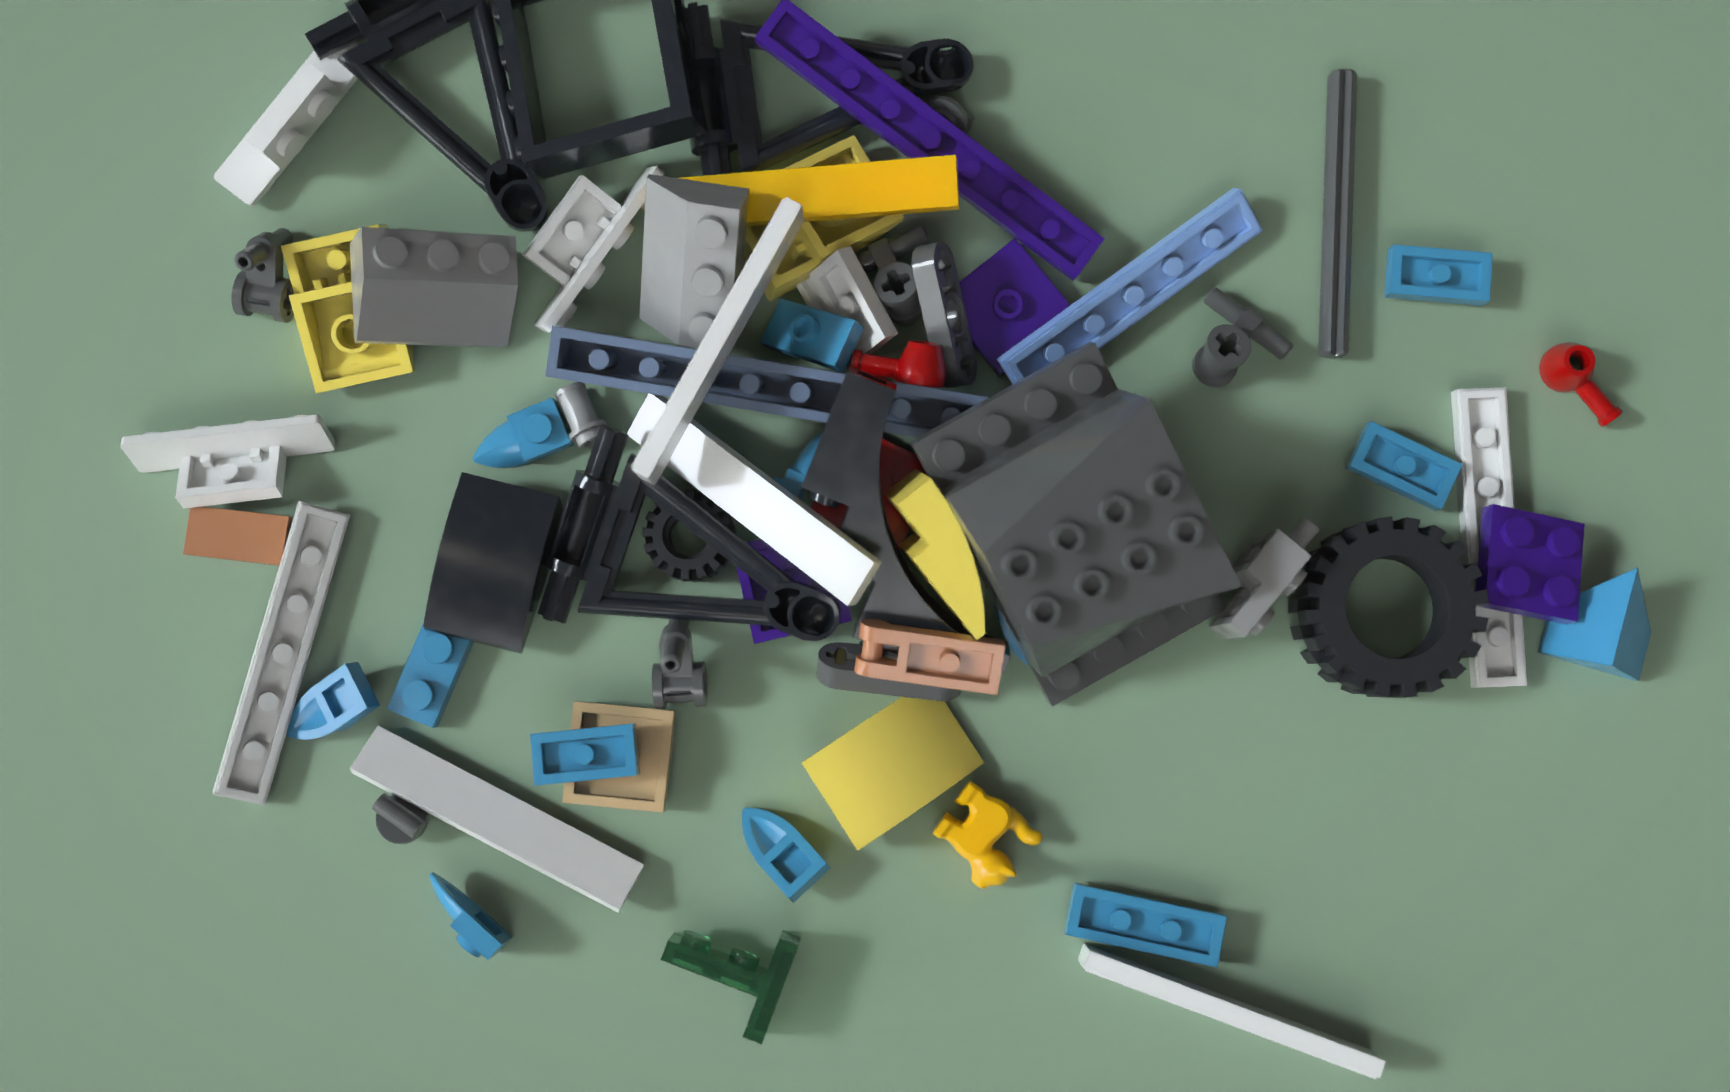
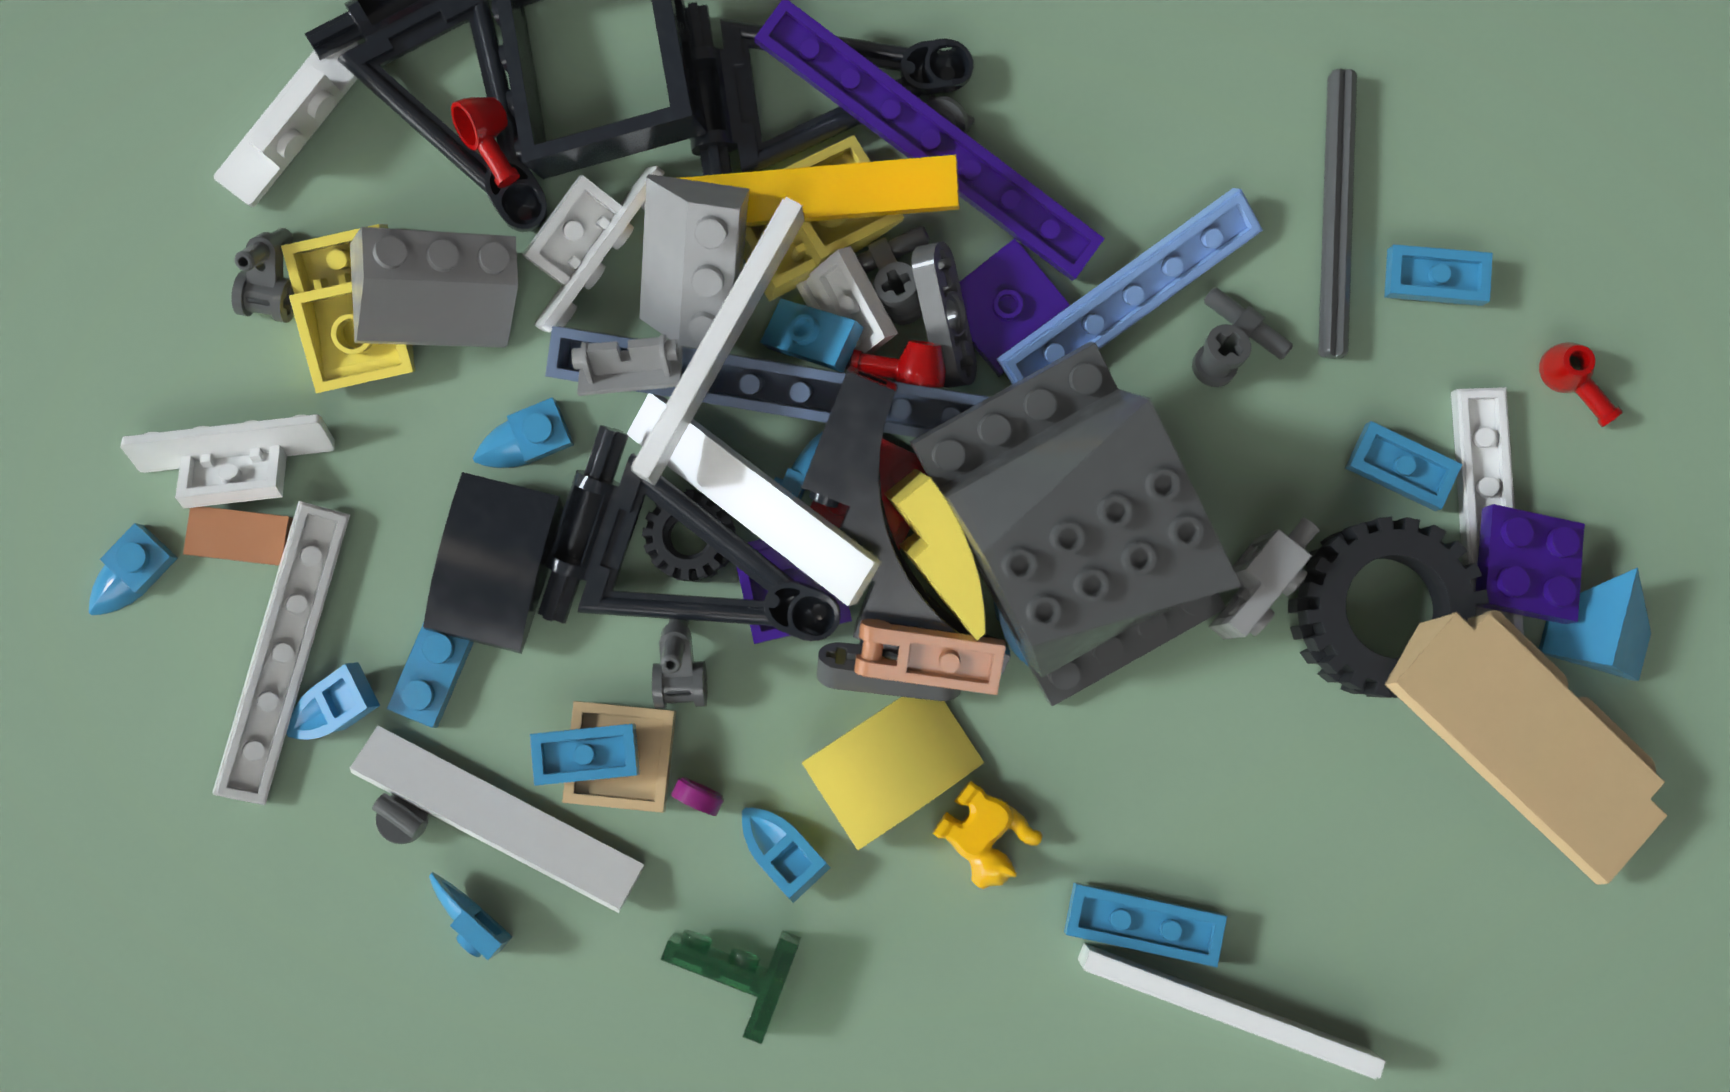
(129, 570): none -> dark azure plate
(478, 124): none -> red bar
(579, 414): light grey pin -> none
(644, 366): none -> light grey hinge
(697, 796): none -> magenta tile
(1532, 737): none -> tan slope

